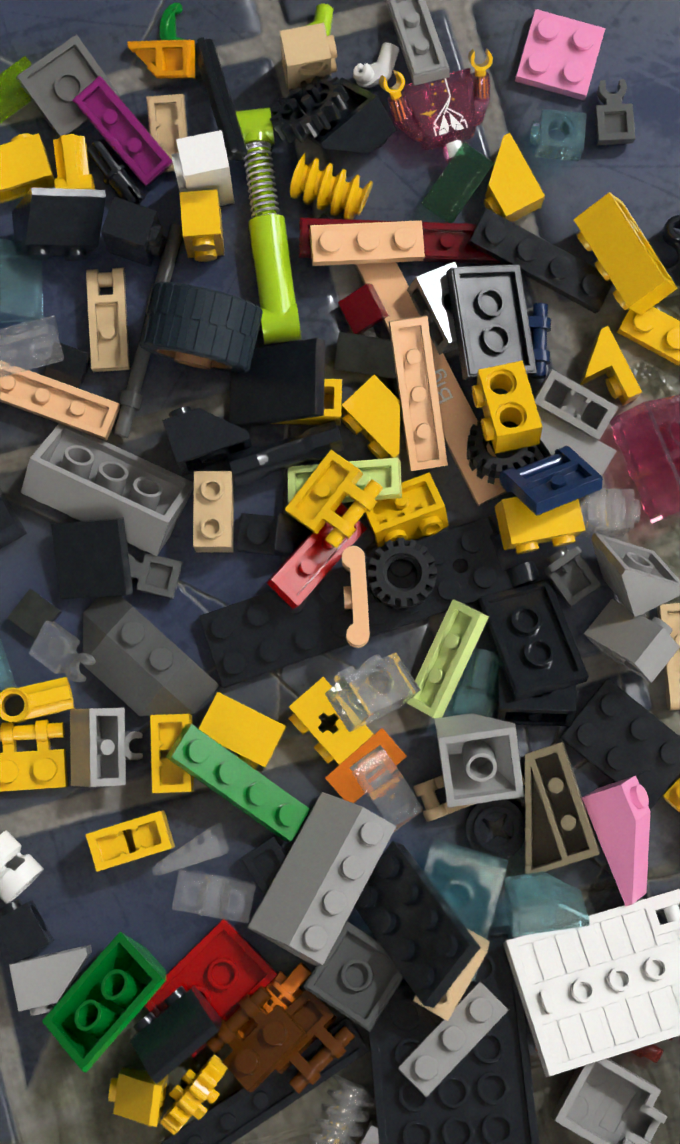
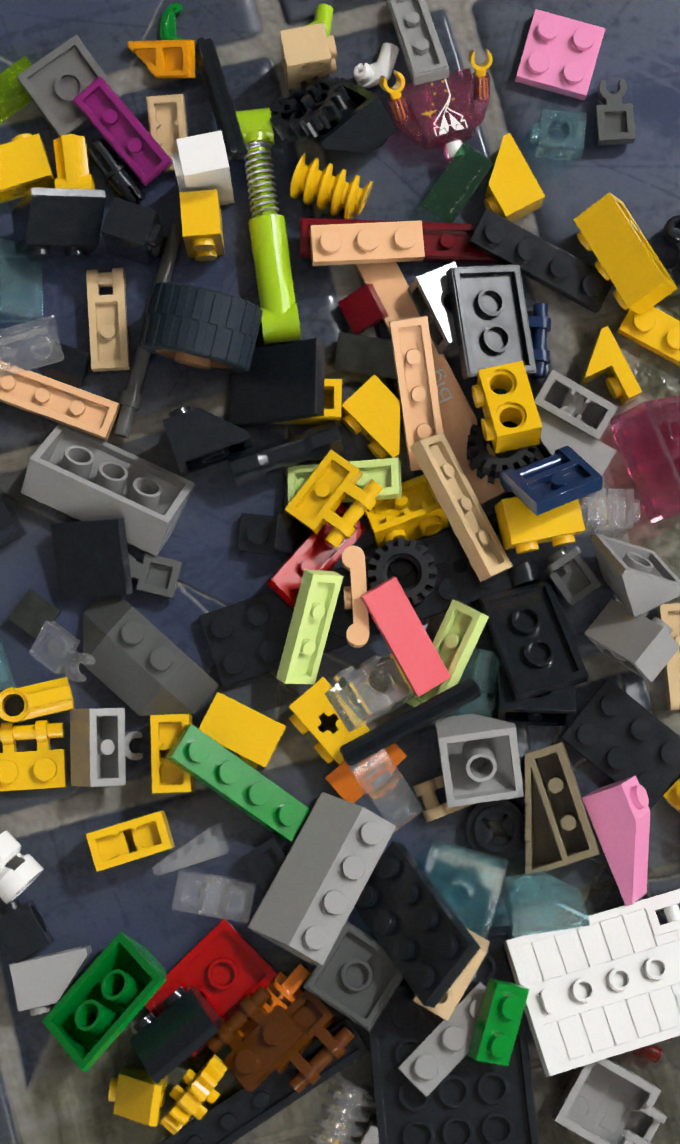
(213, 511): tan brick -> none
(309, 627): none -> yellowish green plate
(405, 636): none -> coral tile
(410, 721): none -> black axle
(461, 506): none -> tan plate
(498, 1022): none -> green plate

